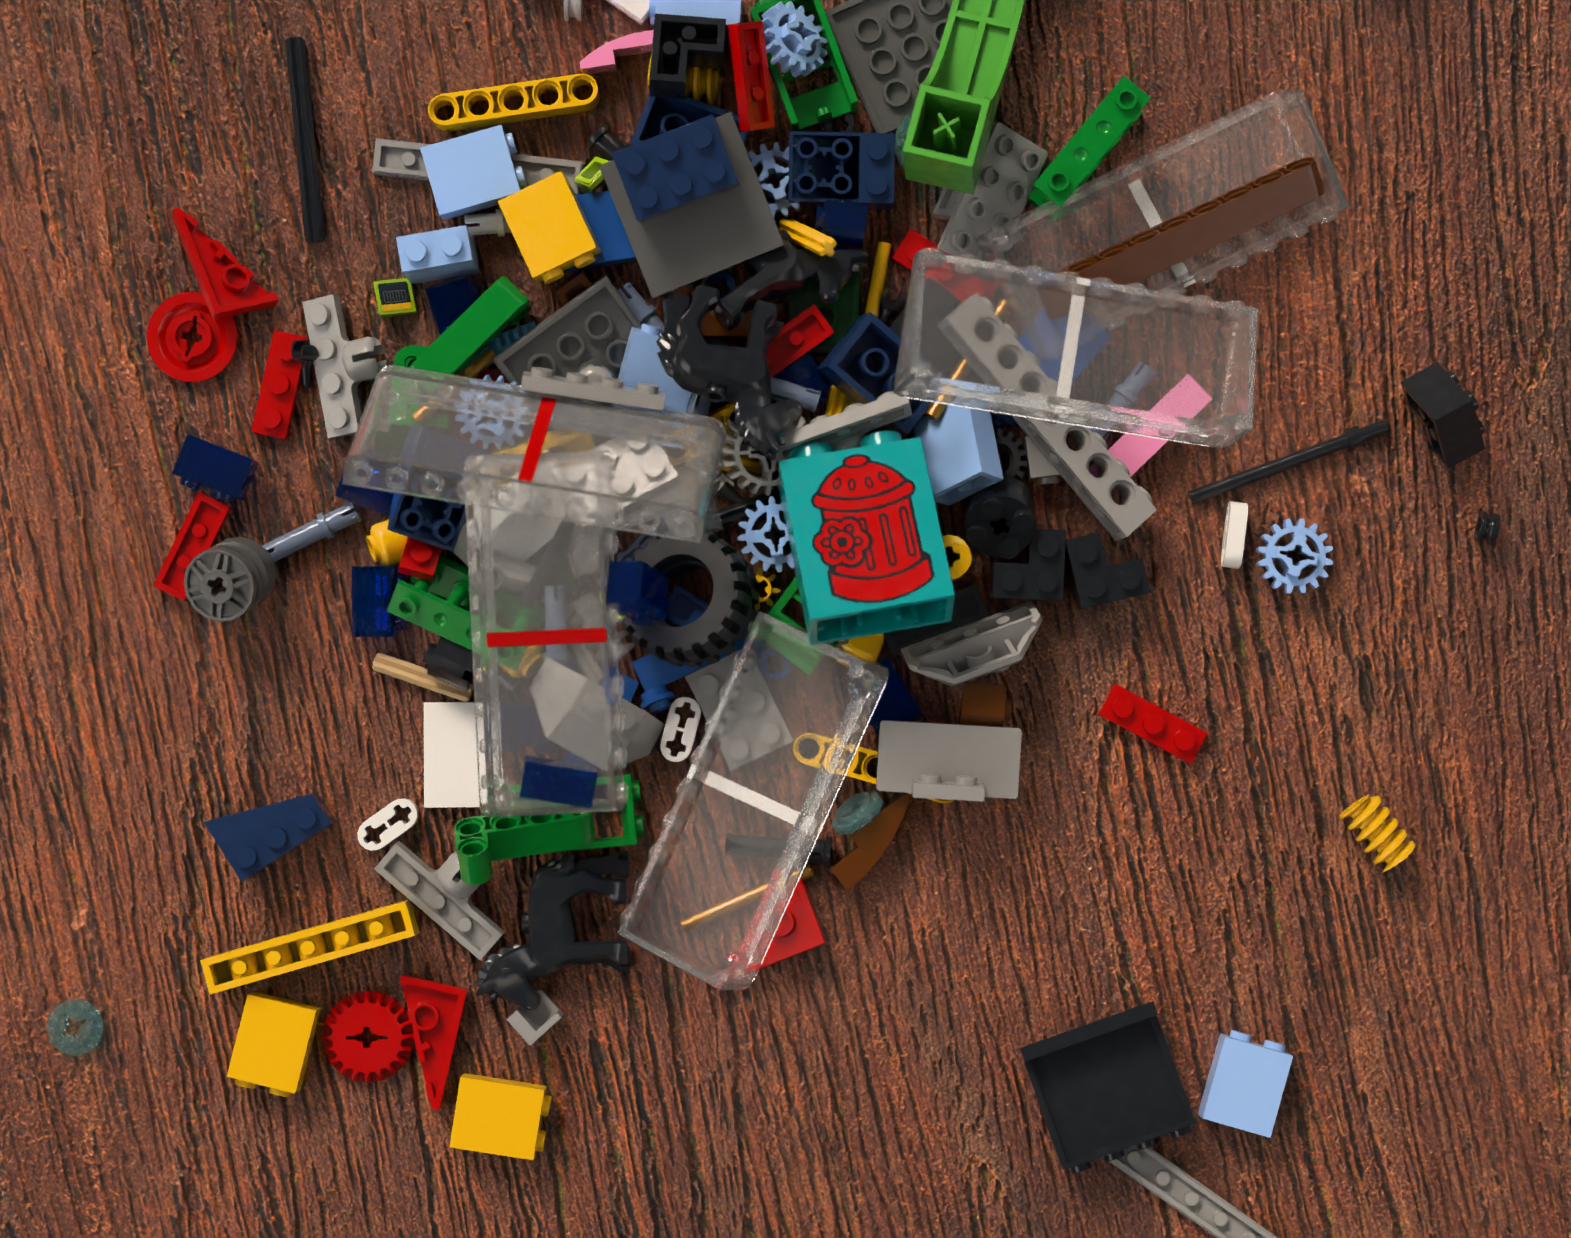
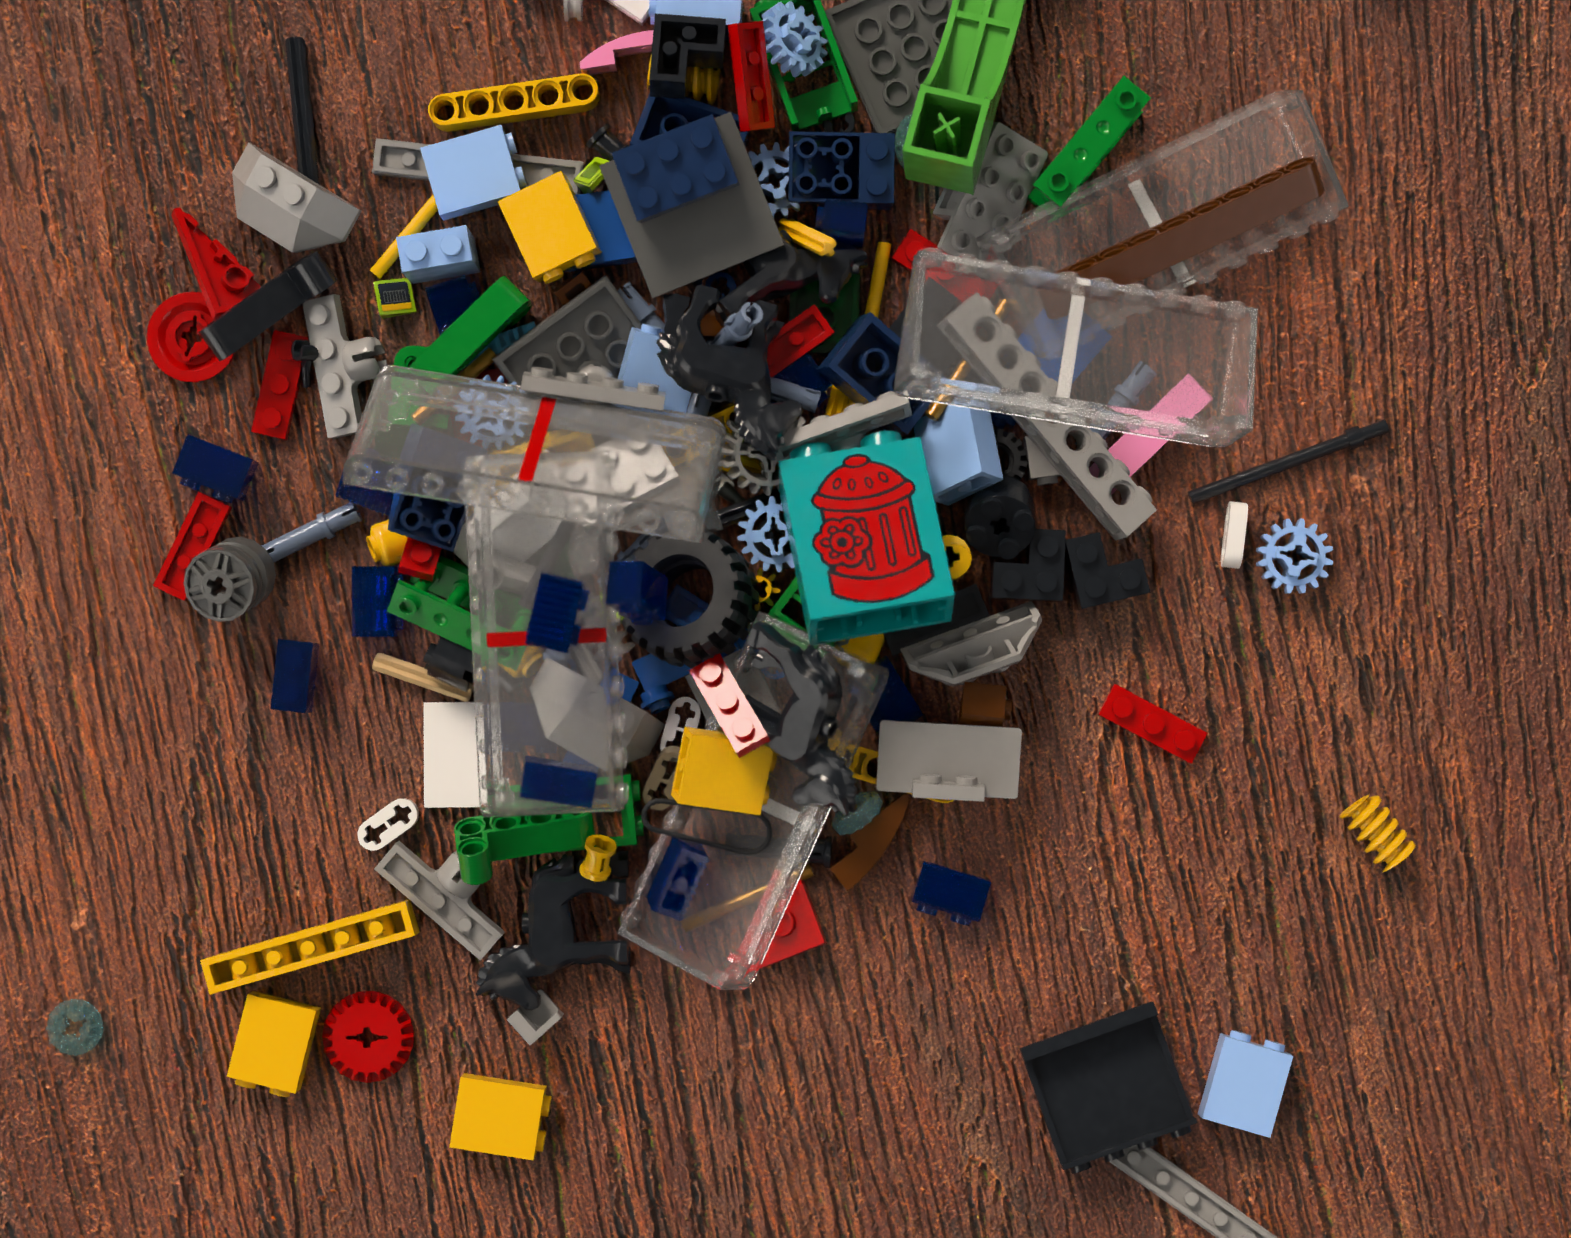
(267, 305): none -> black beam
(268, 833): dark blue wedge -> none
(288, 204): none -> light grey wedge
(294, 676): none -> clear blue brick
(413, 227): none -> yellow bar
(435, 1017): red wing -> none
(489, 223): white pin -> none
(555, 612): none -> clear blue brick
(598, 858): none -> yellow bush
(659, 775): none -> dark tan beam
(677, 878): none -> clear blue brick
(703, 841): none -> black piece
(715, 777): none -> yellow brick
(729, 705): none -> plate
(739, 326): none -> sand blue pin
(806, 720): none -> black animal
(889, 305): black hand -> none
(950, 892): none -> clear blue brick
(1446, 413): black brick -> none
(1487, 527): black bush -> none

